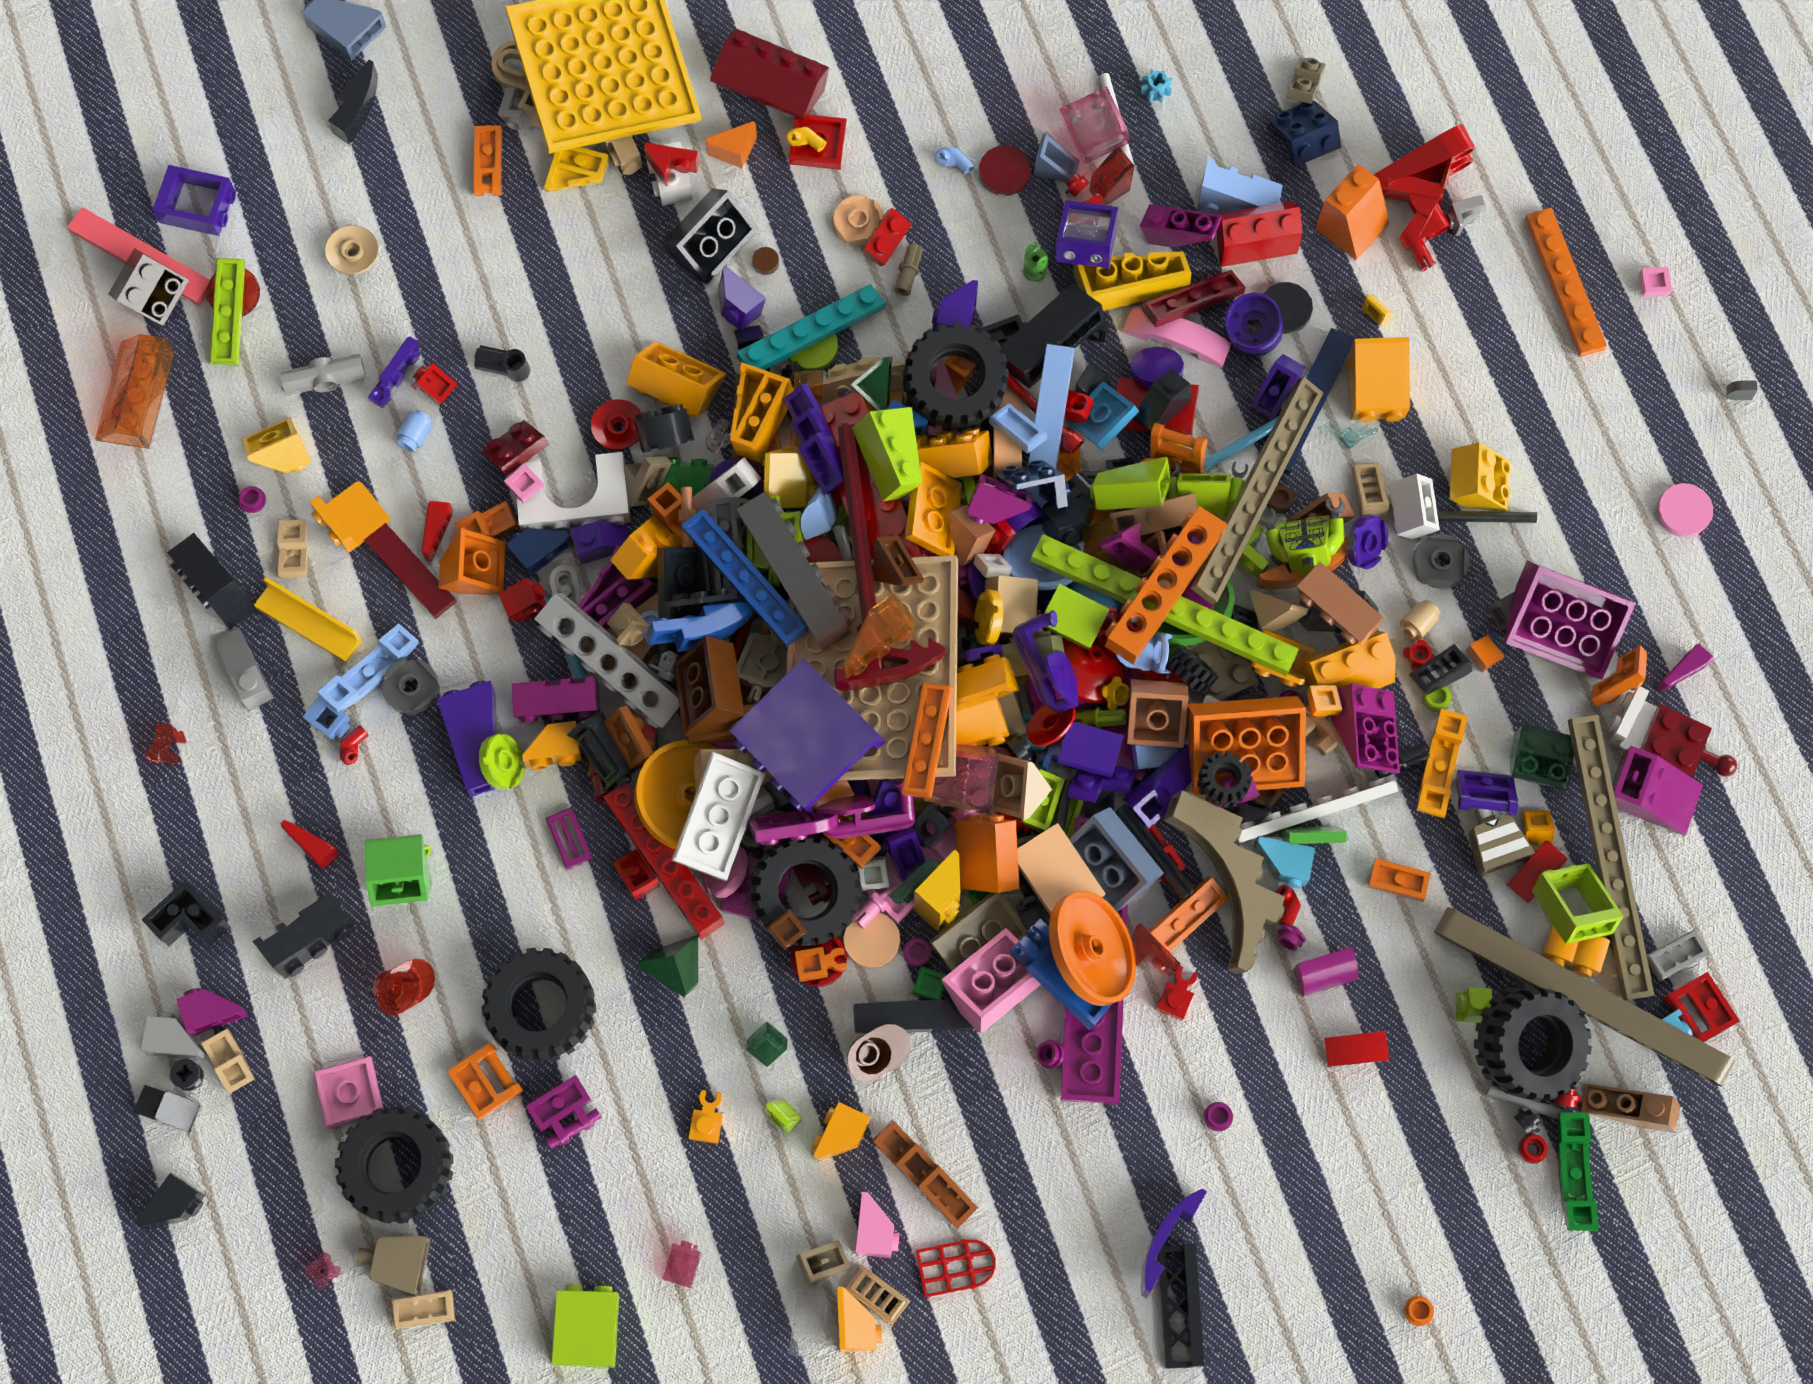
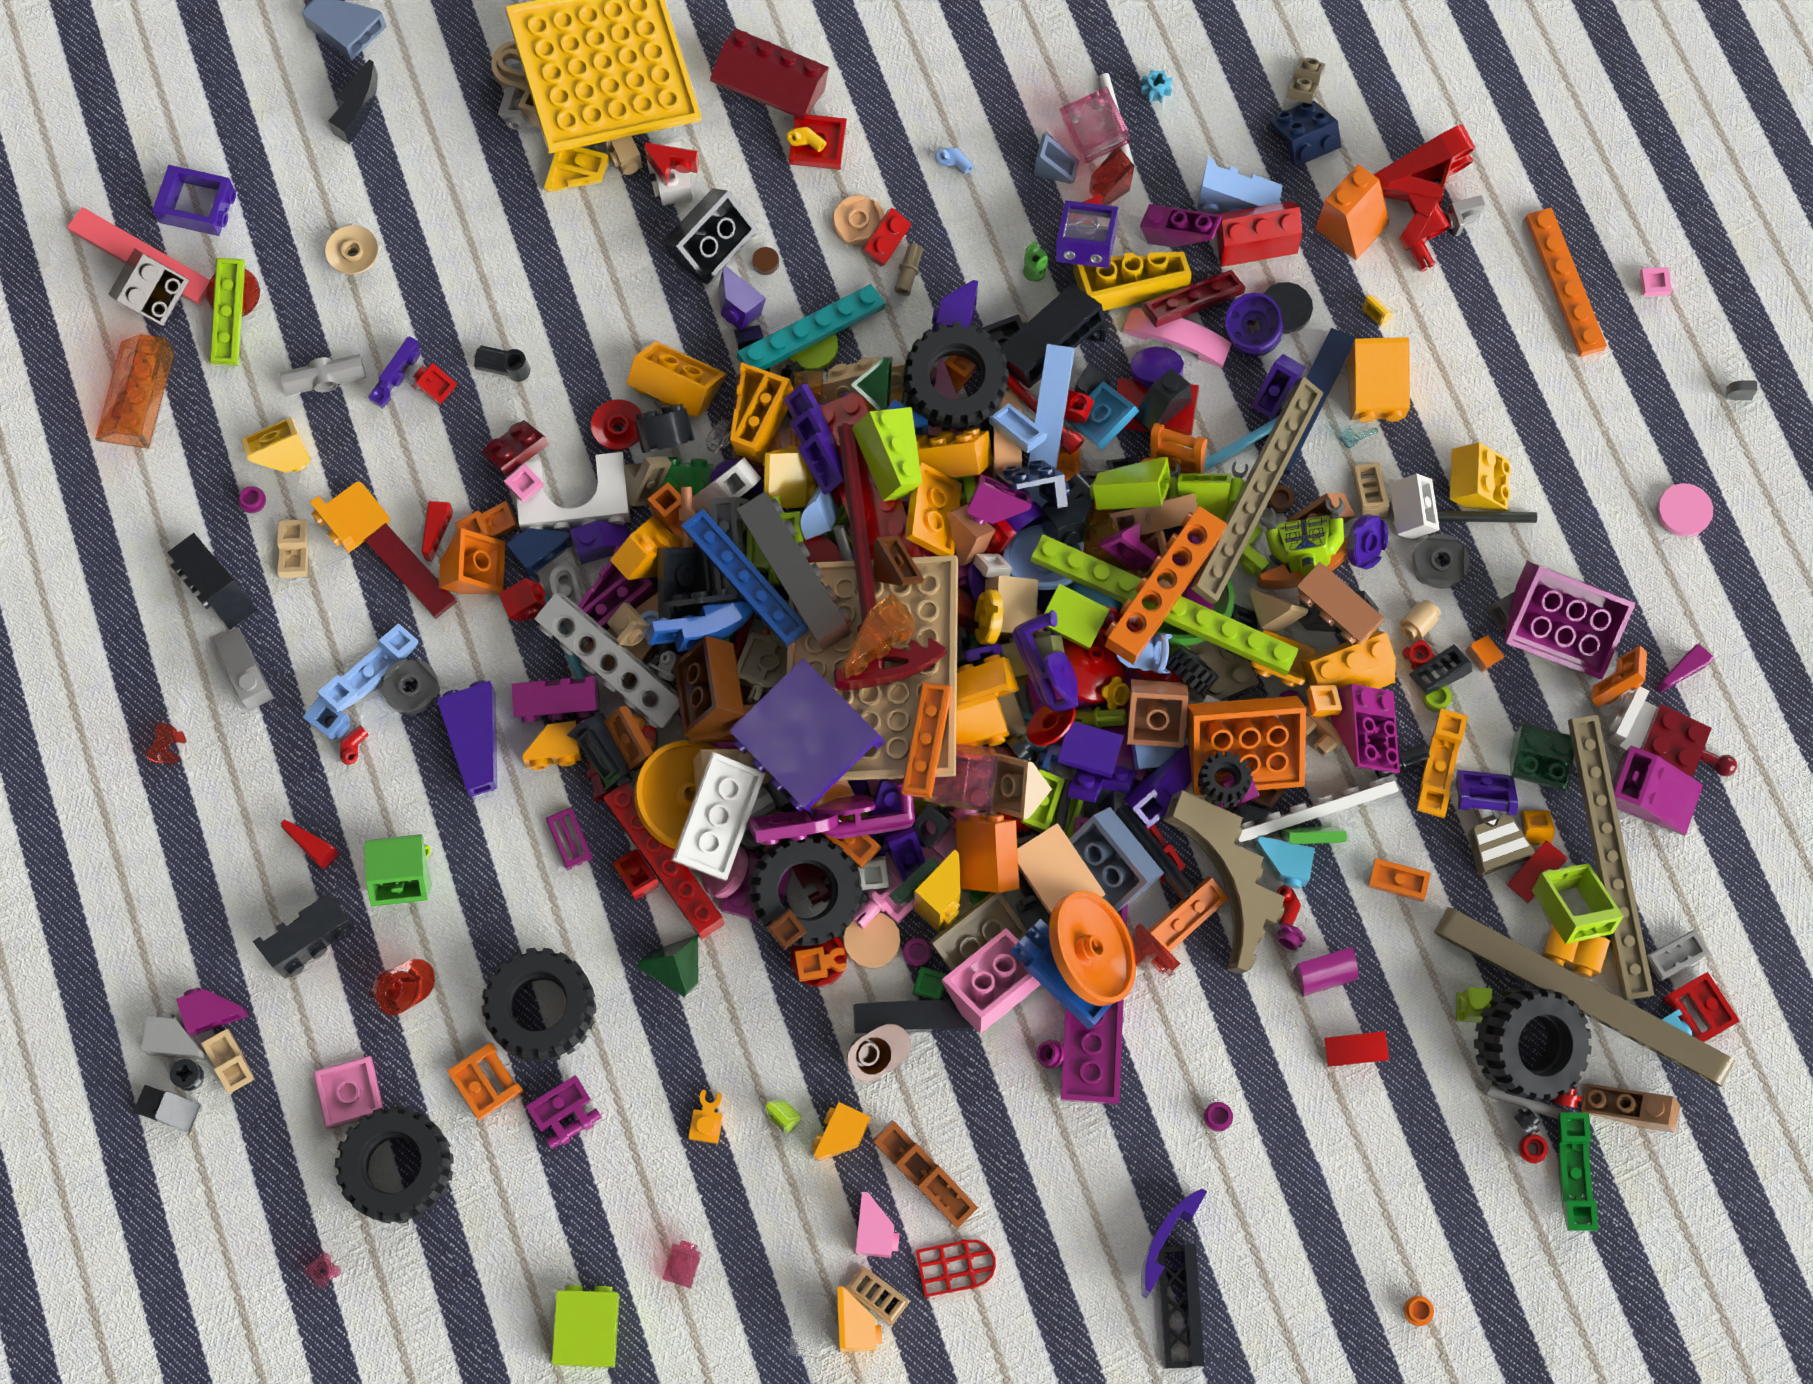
(171, 1204): black slope -> none
(184, 910): black brick -> none
(308, 621): yellow panel -> none
(397, 1262): dark tan torso -> none
(413, 430): light blue brick -> none
(423, 1309): tan plate -> none
(487, 159): orange plate -> none
(501, 761): lime tile -> none
(733, 145): orange slope -> none
(766, 1044): clear green slope -> none
(823, 1262): dark tan slope -> none
(1004, 170): dark red tile -> none
(1077, 184): red plate -> none
(1176, 997): red plate -> none

